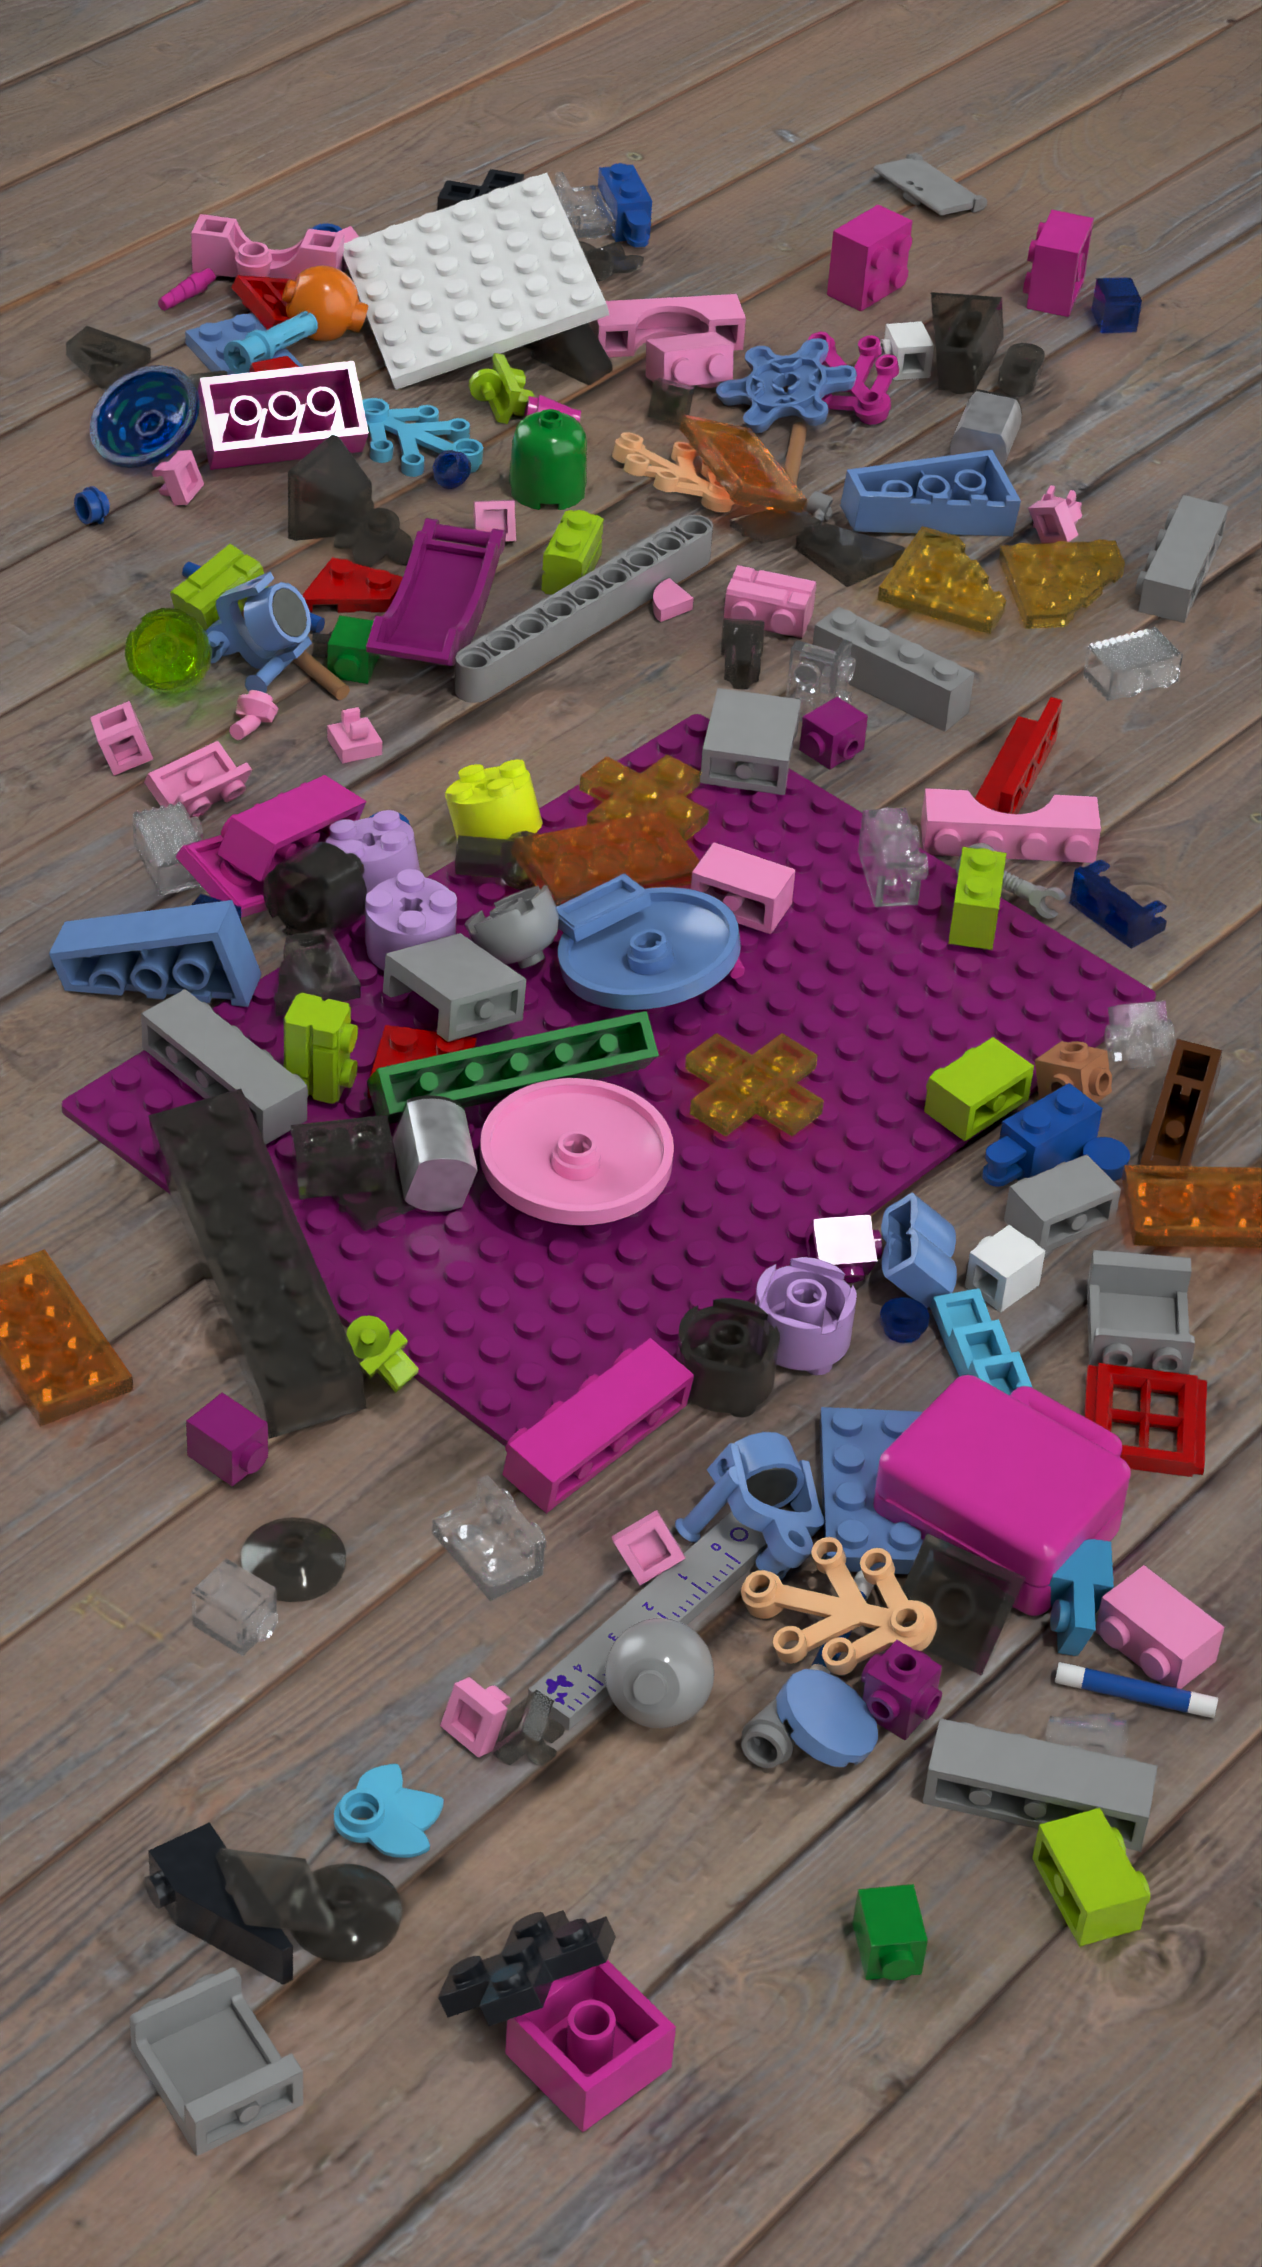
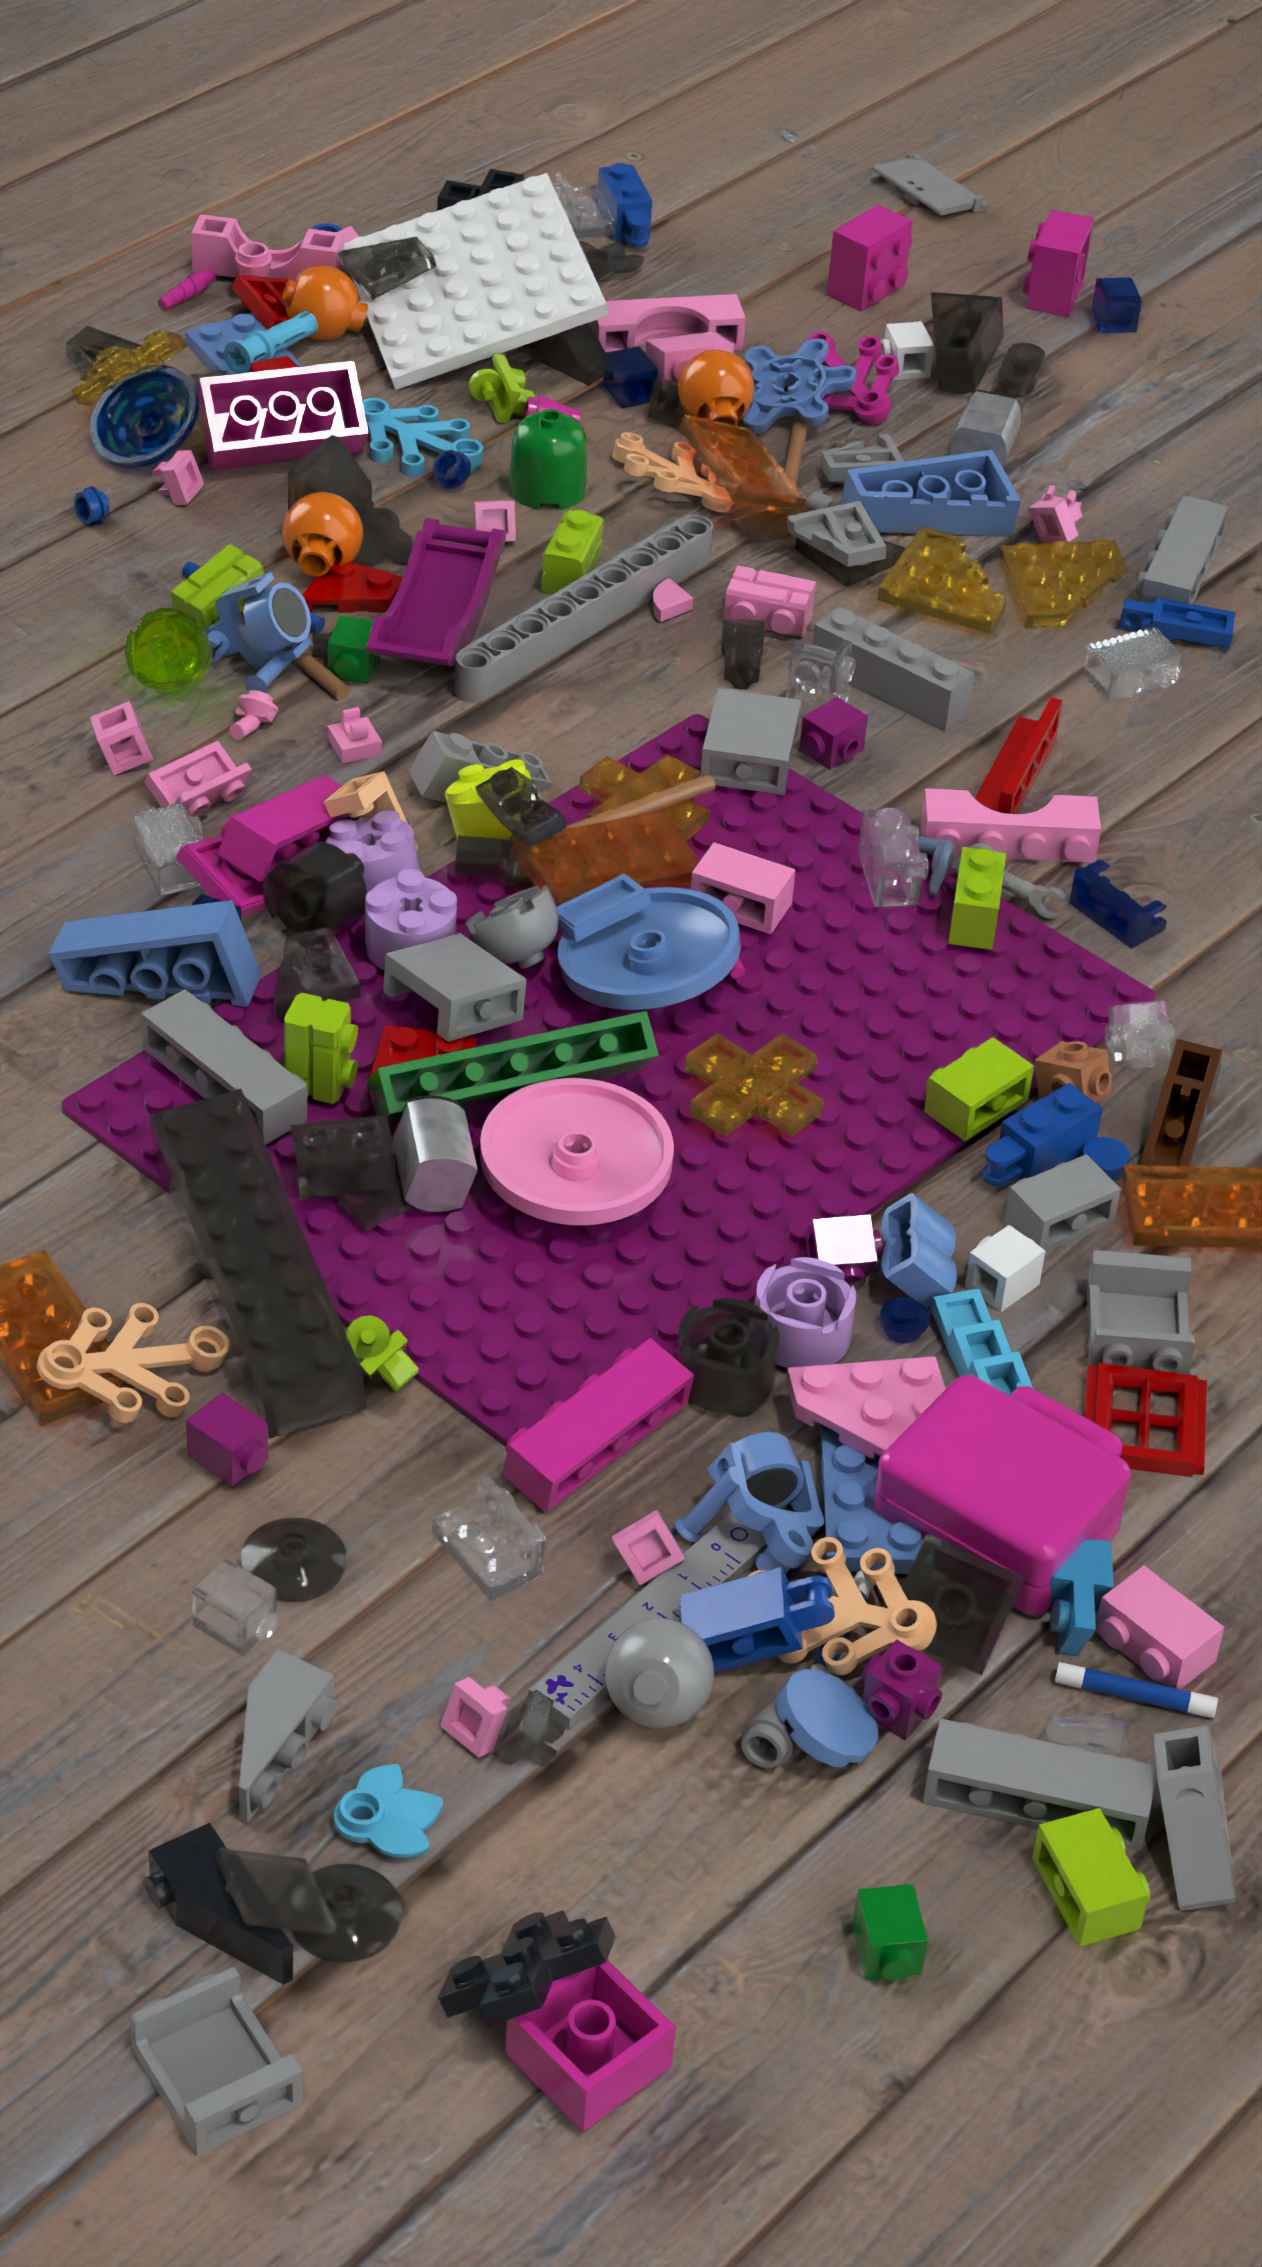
(69, 1366): none -> light nougat plant
(119, 362): none -> clear yellow plate
(283, 1714): none -> light grey slope
(321, 531): none -> orange brick
(364, 798): none -> light nougat bracket
(386, 264): none -> clear smoke wing
(447, 754): none -> light grey slope
(519, 808): none -> clear smoke slope
(629, 376): none -> clear blue brick
(655, 801): none -> medium nougat bar
(716, 387): none -> orange brick
(757, 1616): none -> blue brick
(838, 460): none -> light grey wing
(841, 533): none -> light grey wing
(865, 1400): none -> bright pink plate
(942, 854): none -> sand blue bar
(1180, 621): none -> blue hinge
(1195, 1817): none -> light grey slope

